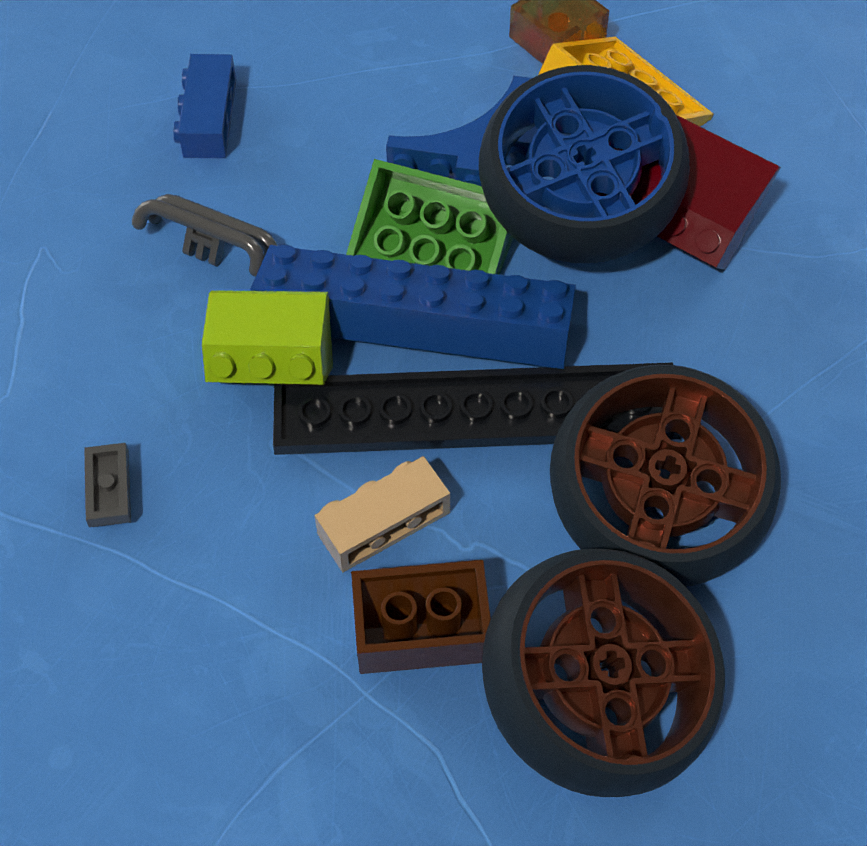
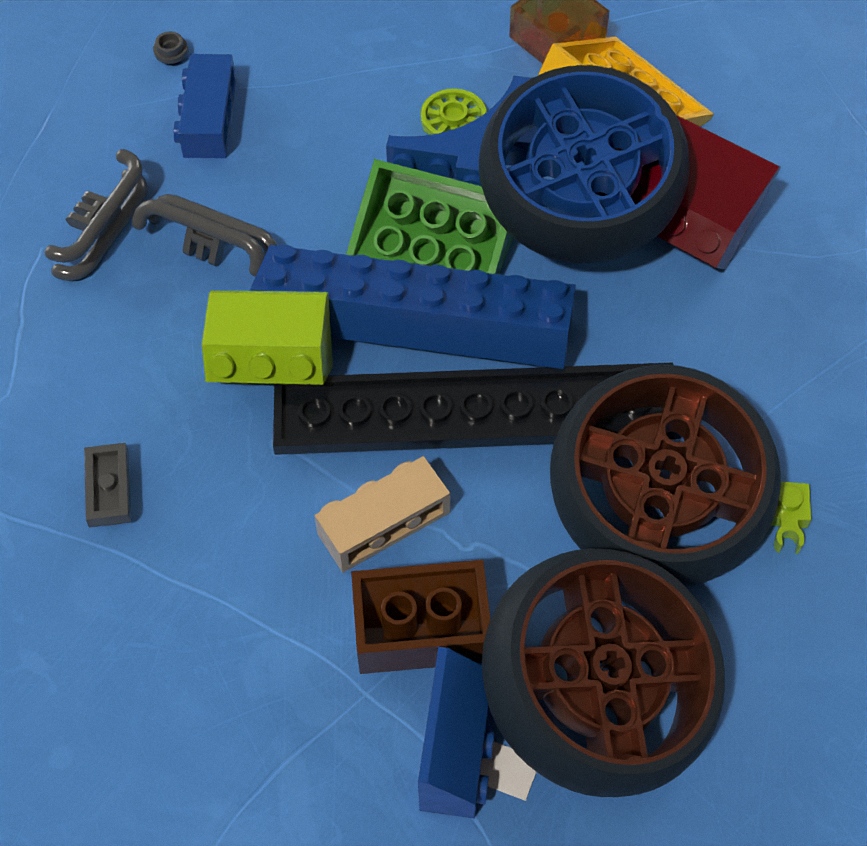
(100, 220): none -> dark grey piece
(170, 47): none -> dark grey plate
(451, 113): none -> lime wheel
(455, 739): none -> blue slope
(508, 772): none -> white sticker
(792, 514): none -> lime plate

